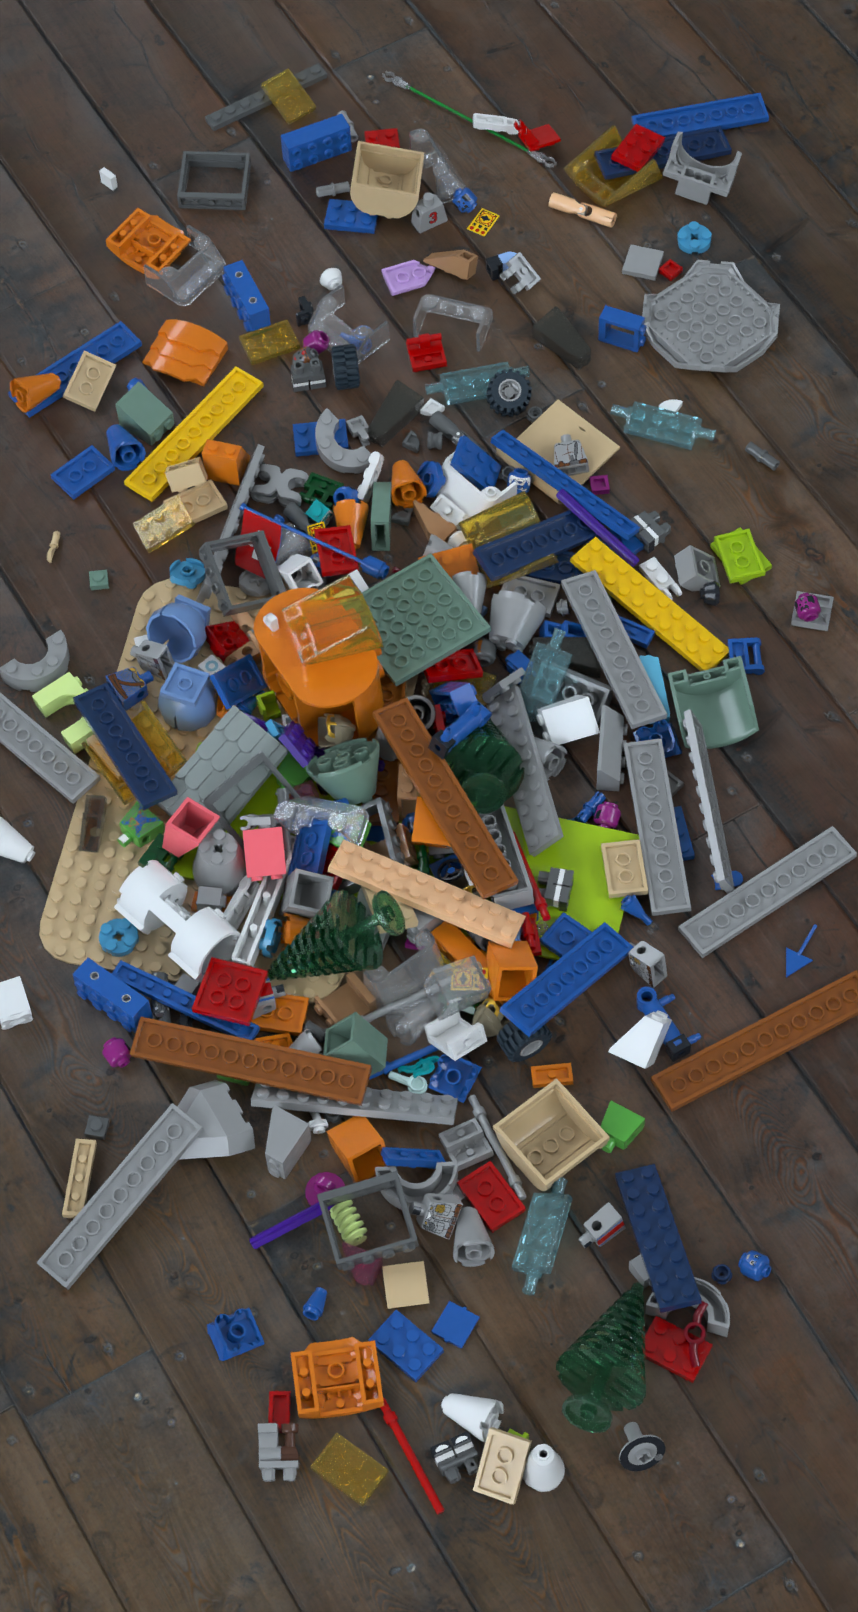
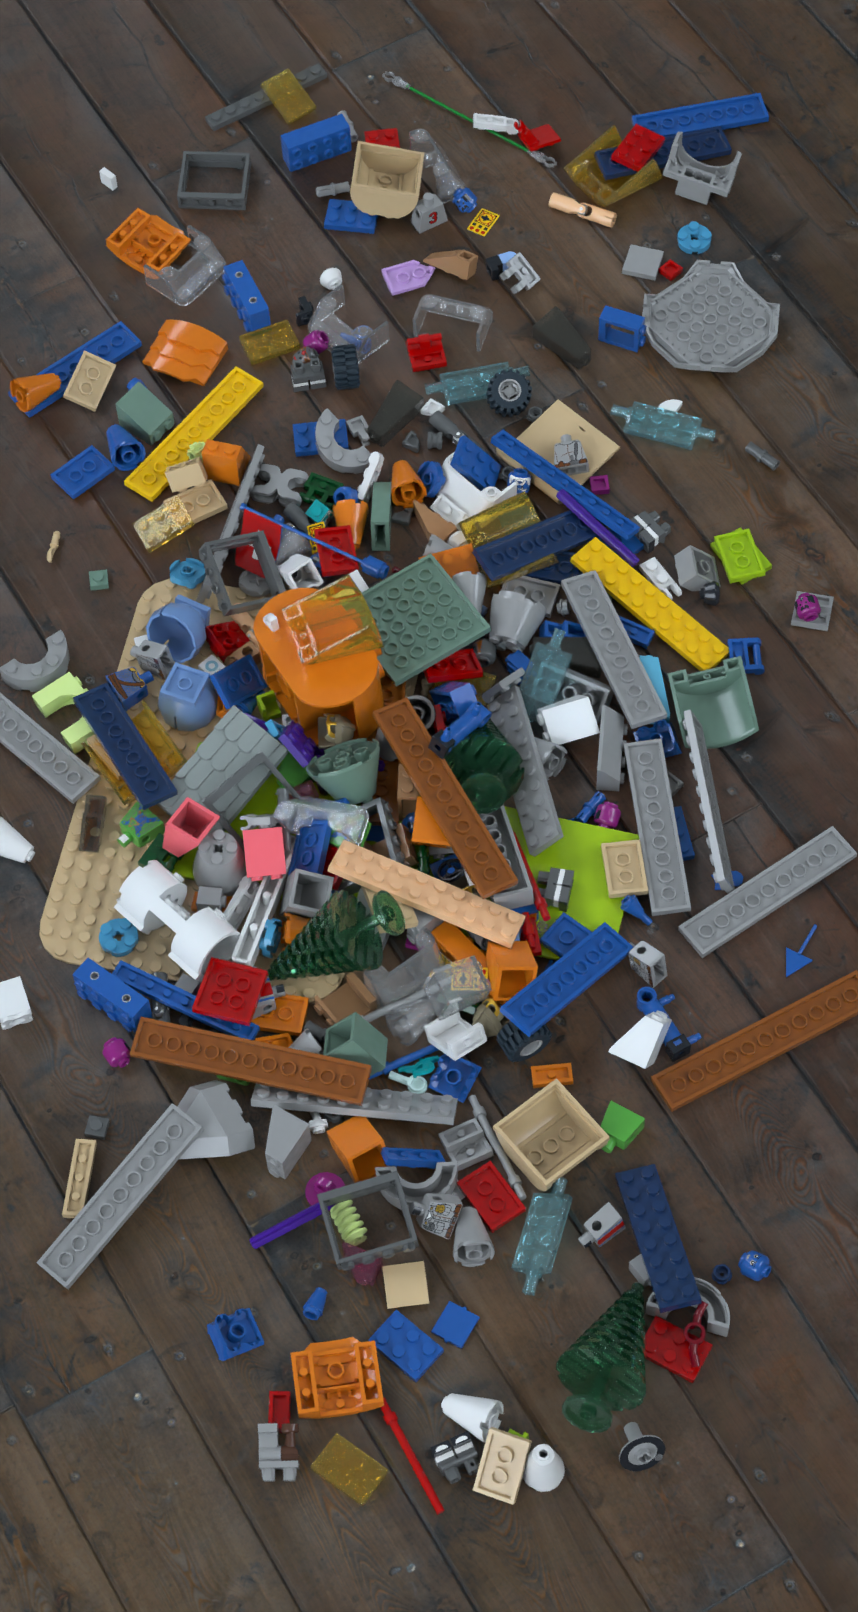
(196, 450): none -> yellowish green gear

